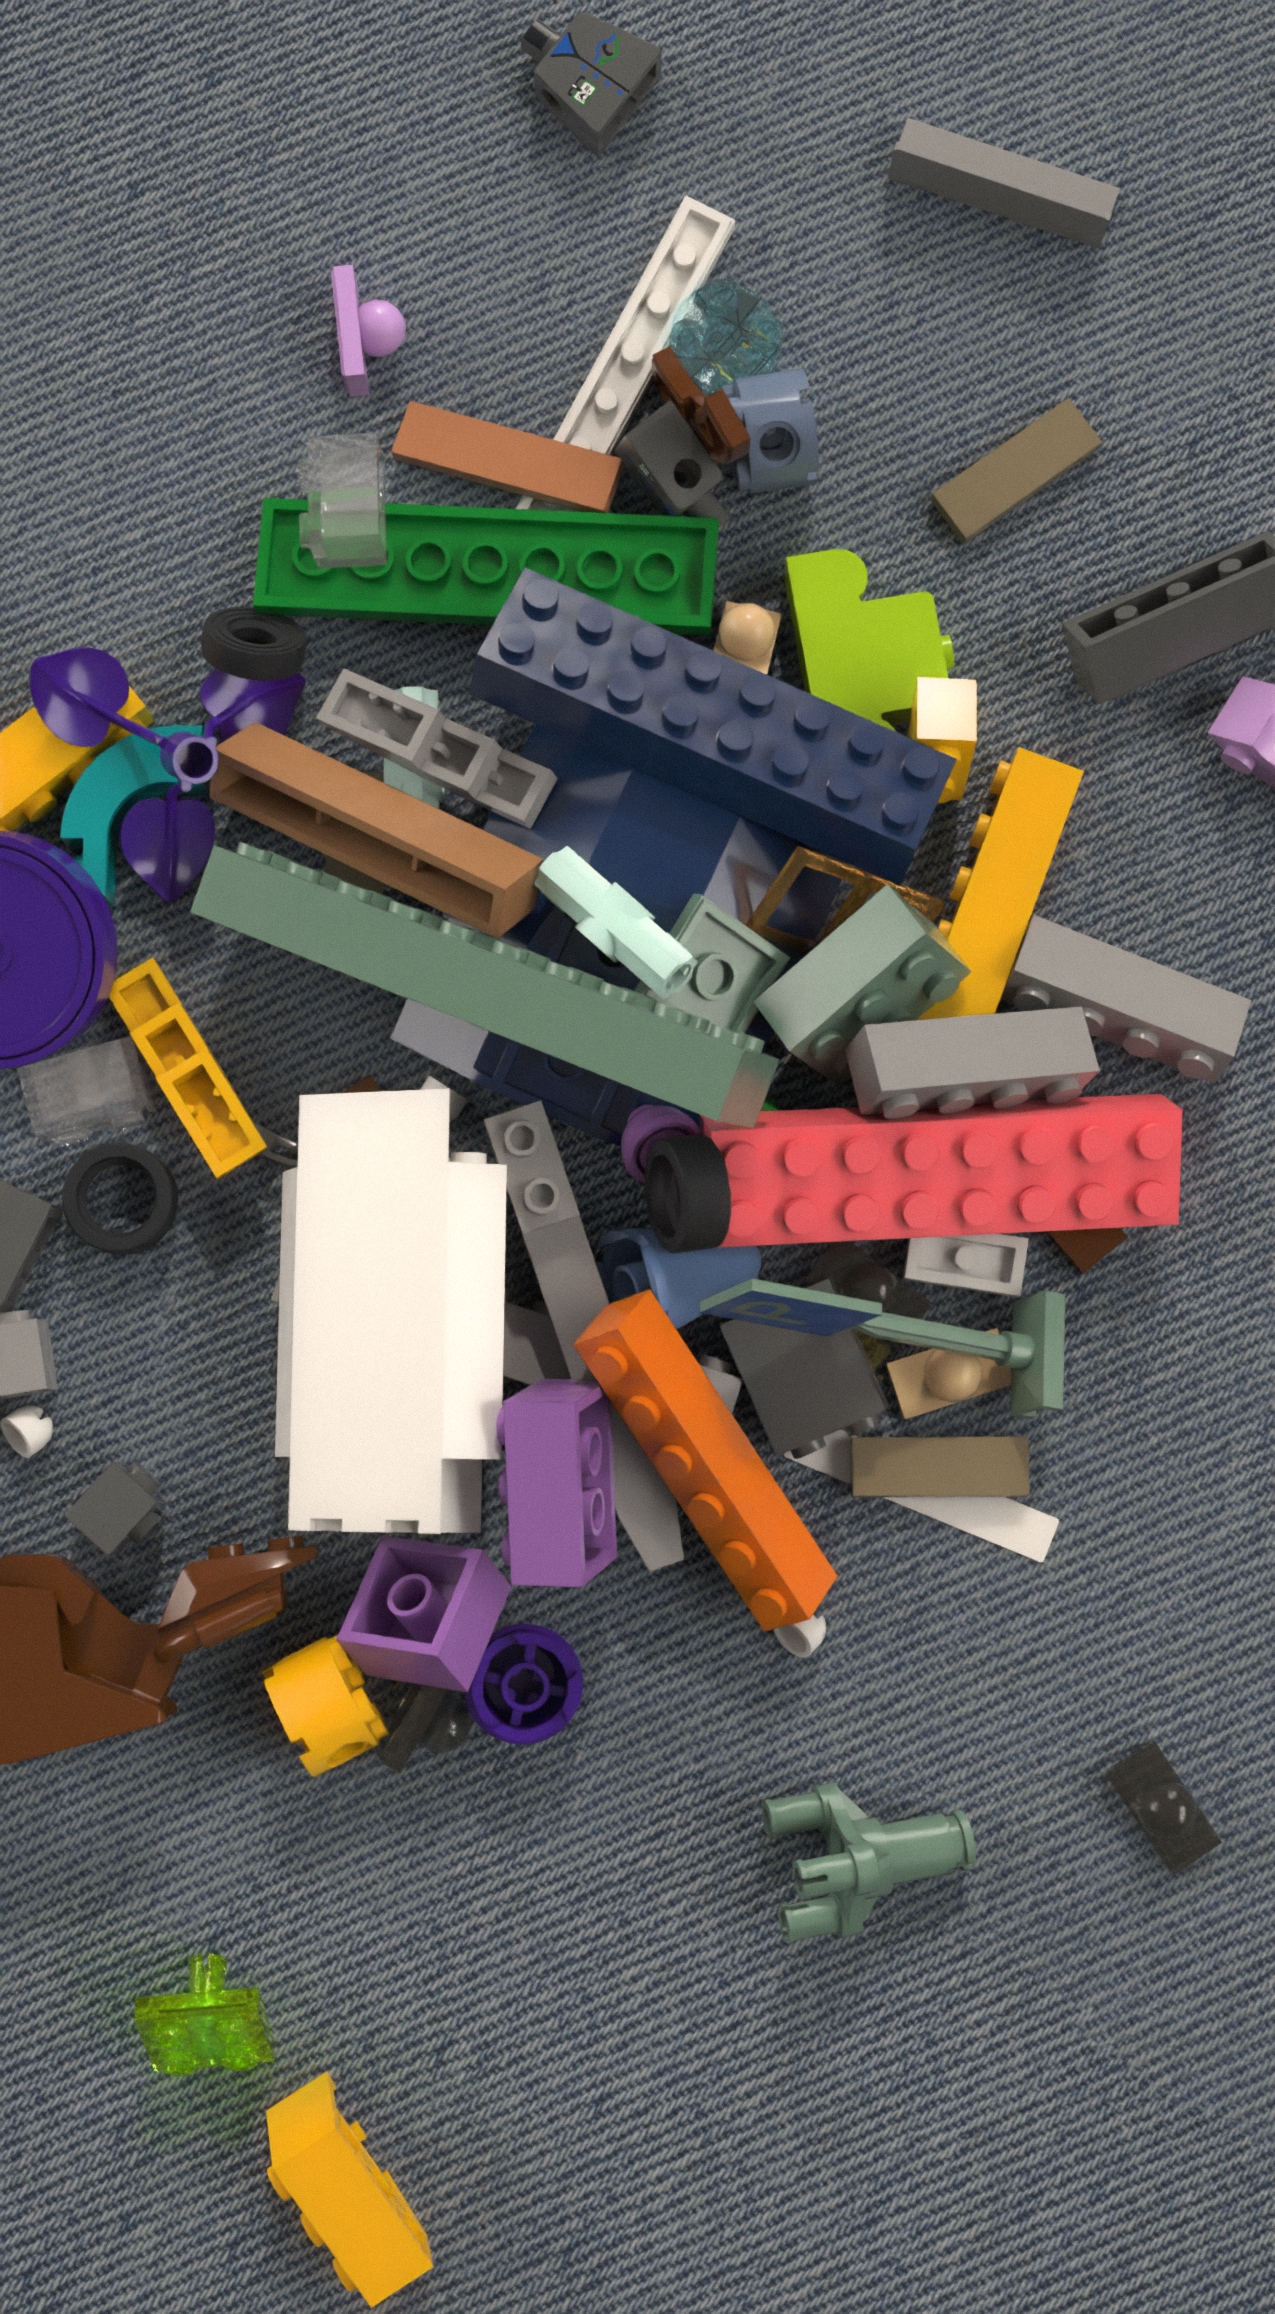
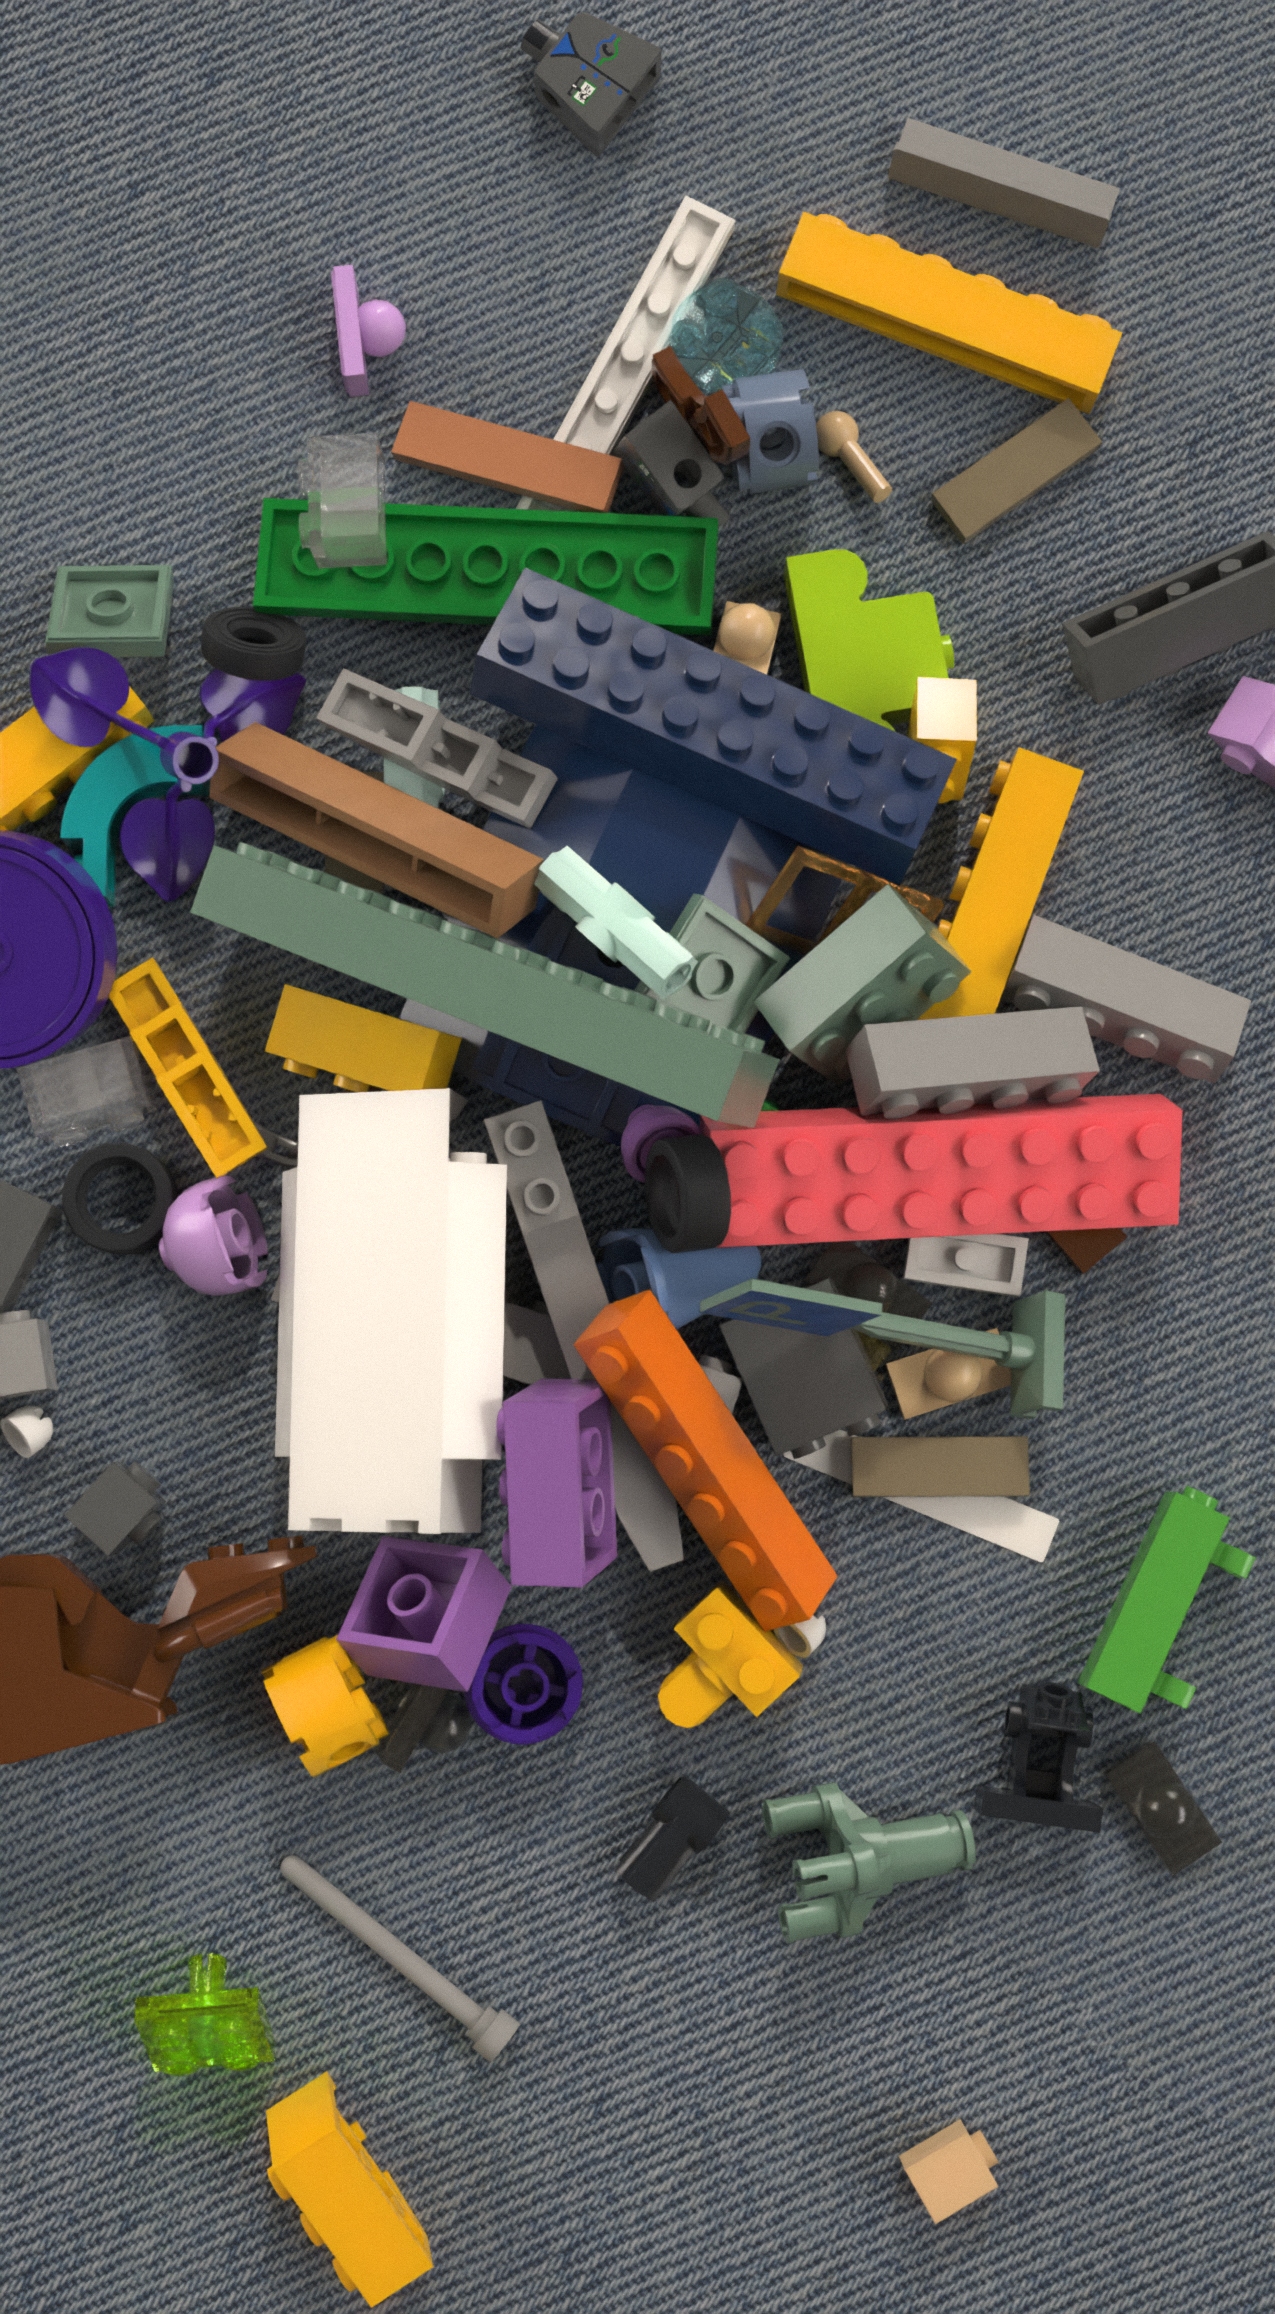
(111, 609): none -> sand green tile
(214, 1239): none -> lavender cylinder
(358, 1044): none -> yellow brick
(486, 2027): none -> light grey piece
(680, 1826): none -> black piece
(727, 1659): none -> yellow brick
(838, 438): none -> tan bar
(947, 311): none -> yellow brick
(950, 2169): none -> tan brick
(1042, 1794): none -> black tile
(1156, 1598): none -> bright green brick

